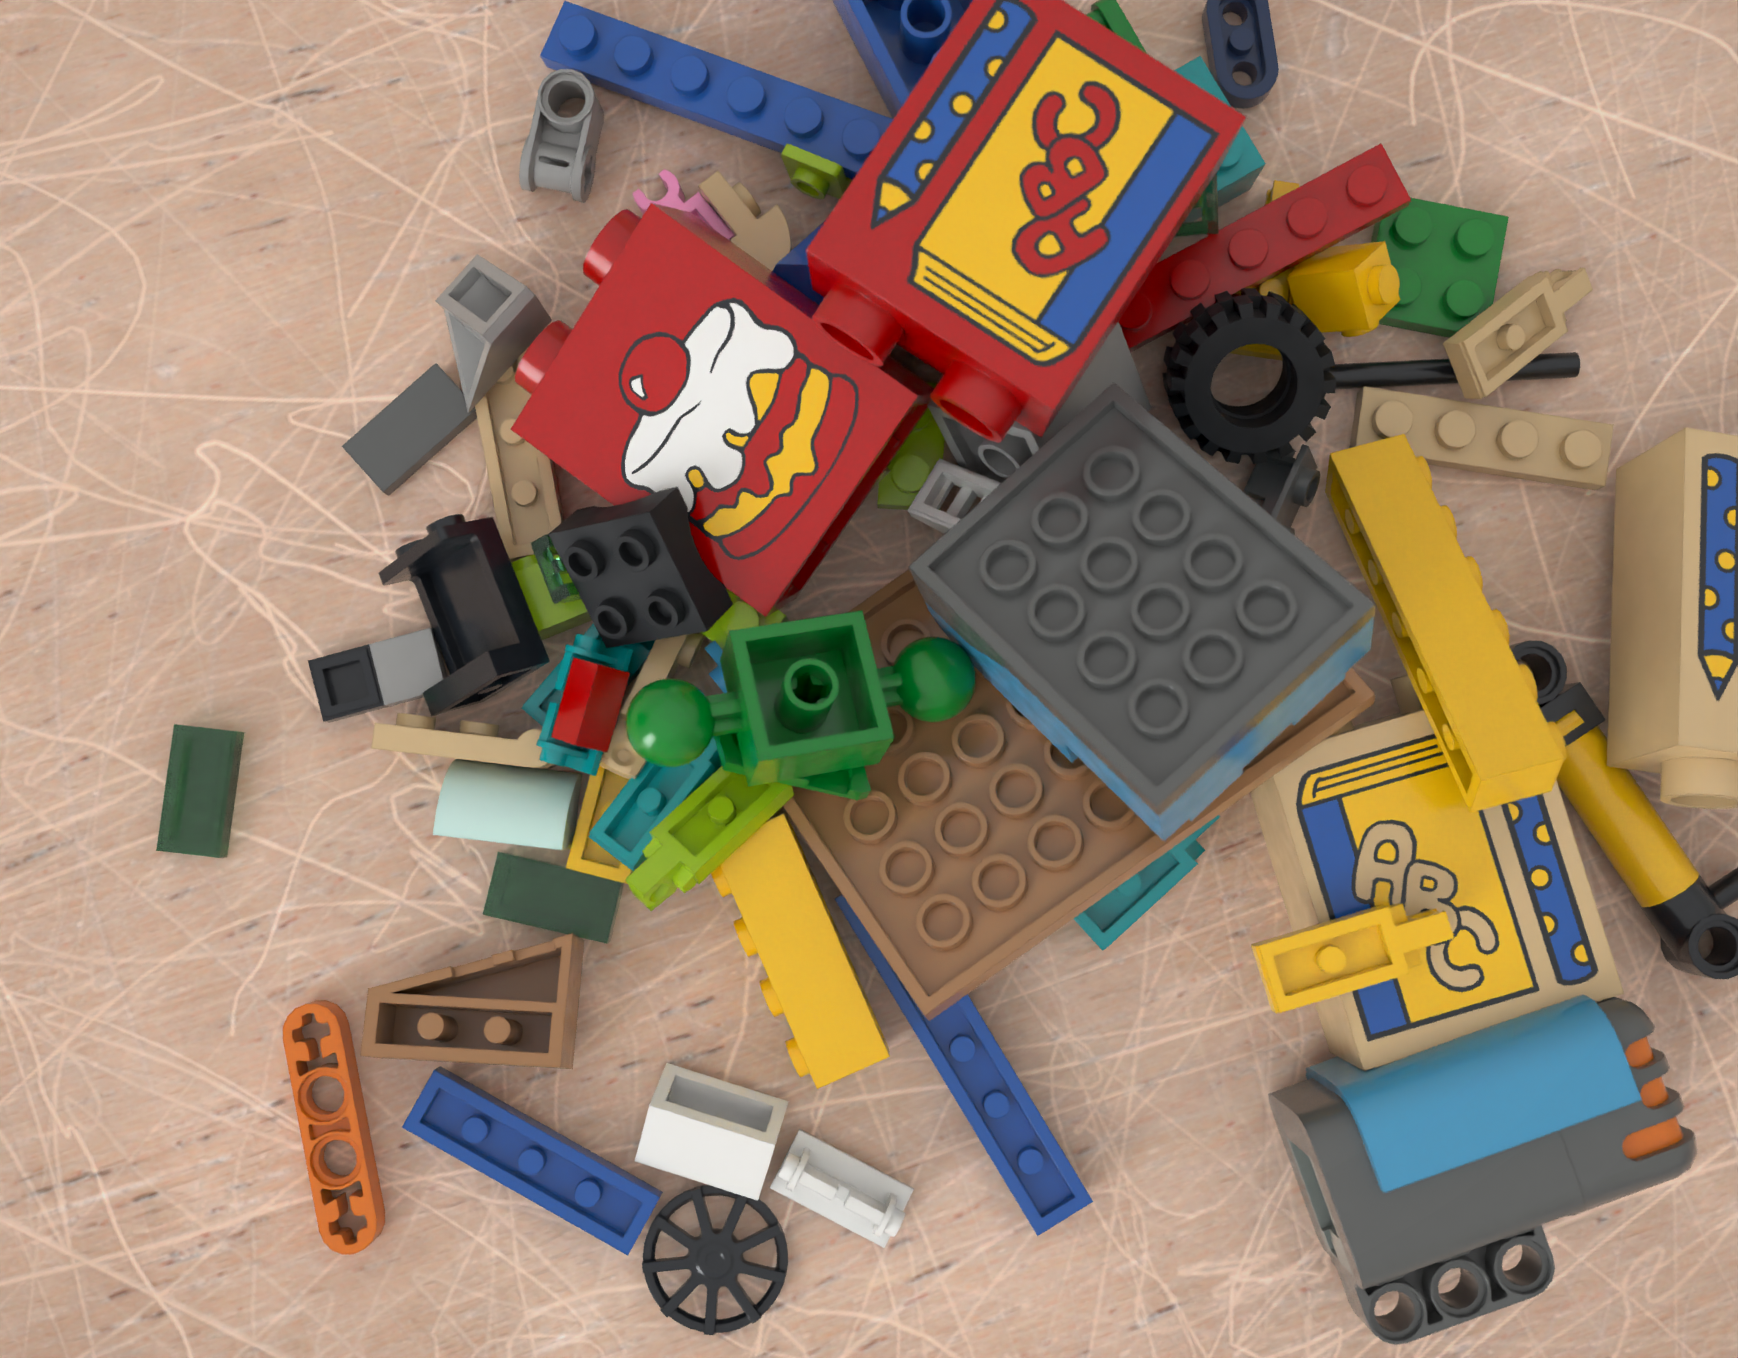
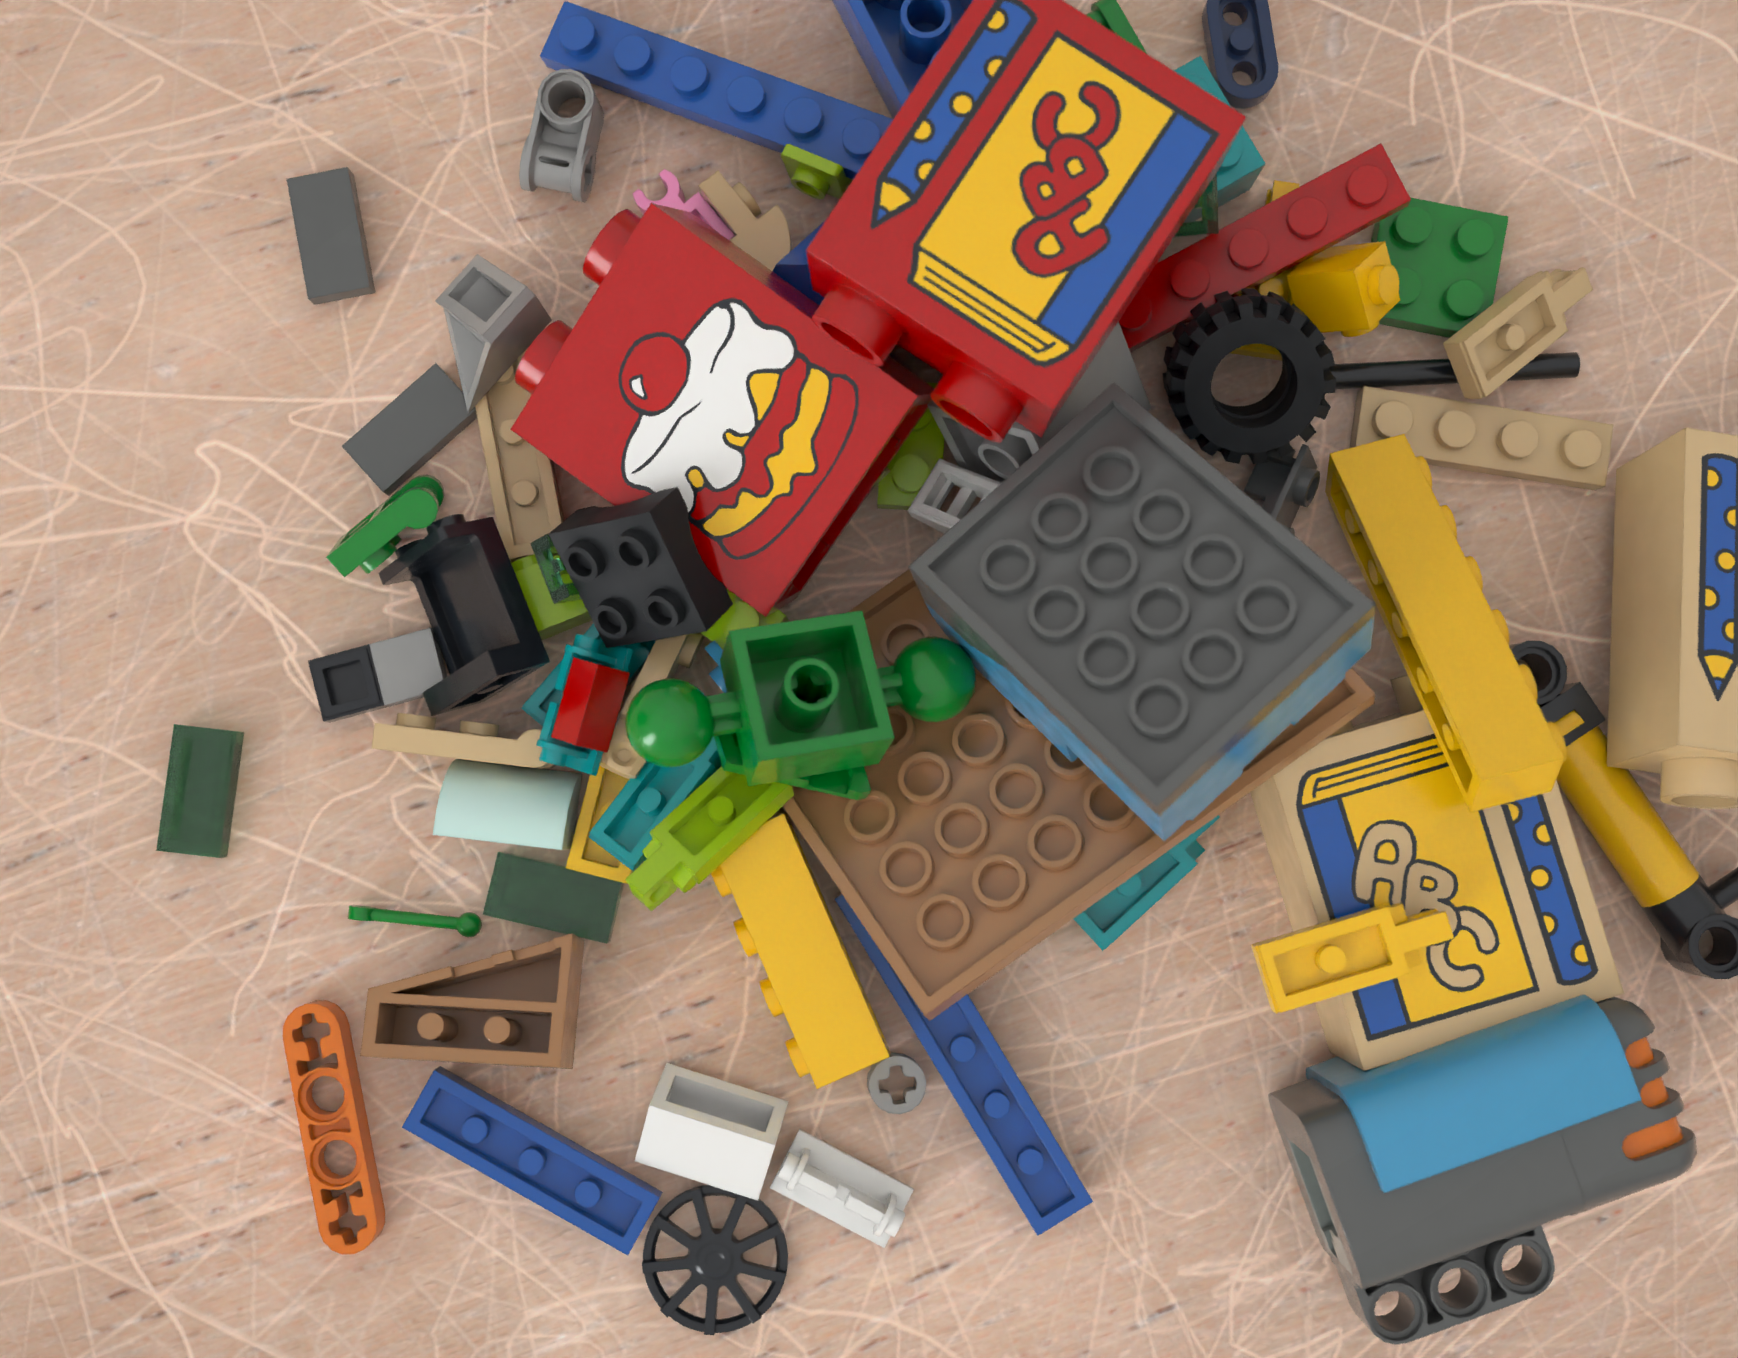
(330, 236): none -> dark grey tile
(377, 534): none -> green plate
(467, 924): none -> green hinge
(911, 1095): none -> light grey bush

